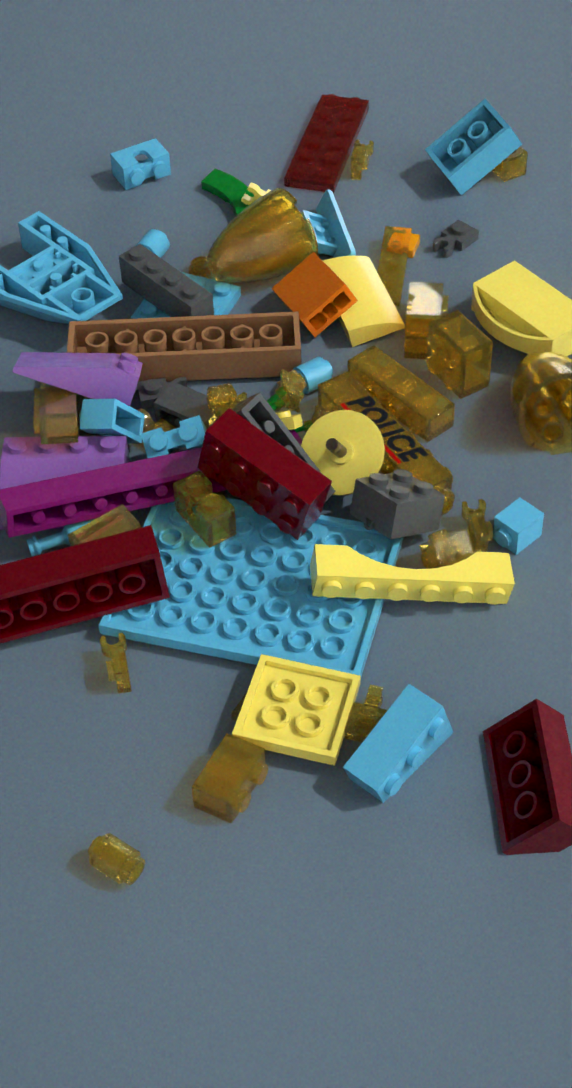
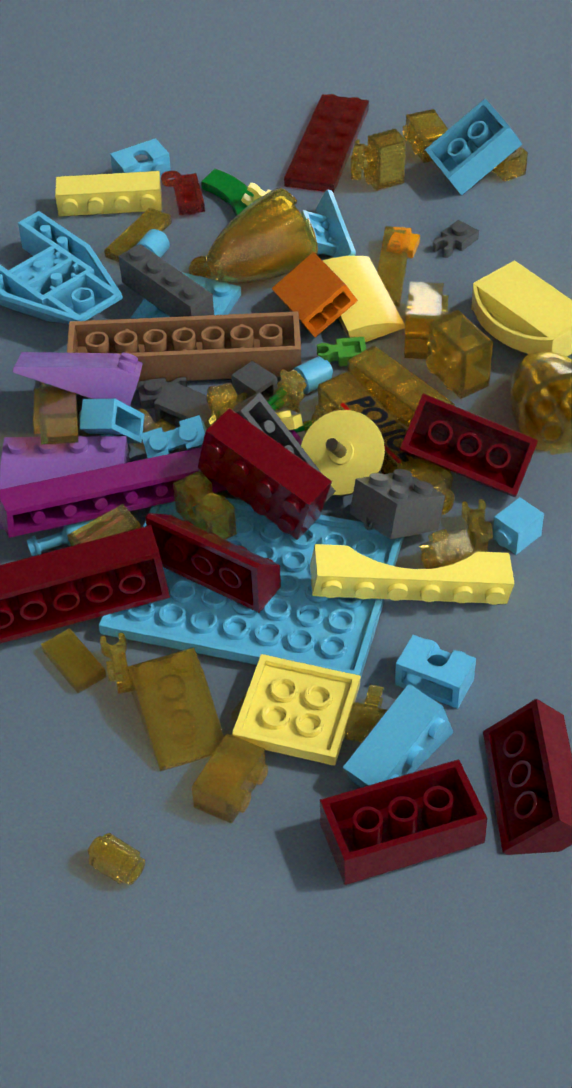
(73, 660): none -> clear yellow tile
(108, 193): none -> light yellow brick
(134, 233): none -> clear yellow tile
(176, 708): none -> clear yellow slope
(186, 192): none -> clear red hinge
(215, 562): none -> dark red slope
(254, 379): none -> dark grey brick
(342, 351): none -> bright green plate
(385, 159): none -> clear yellow brick
(402, 821): none -> dark red brick
(422, 130): none -> clear yellow brick
(426, 662): none -> medium azure brick
(469, 445): none -> dark red slope

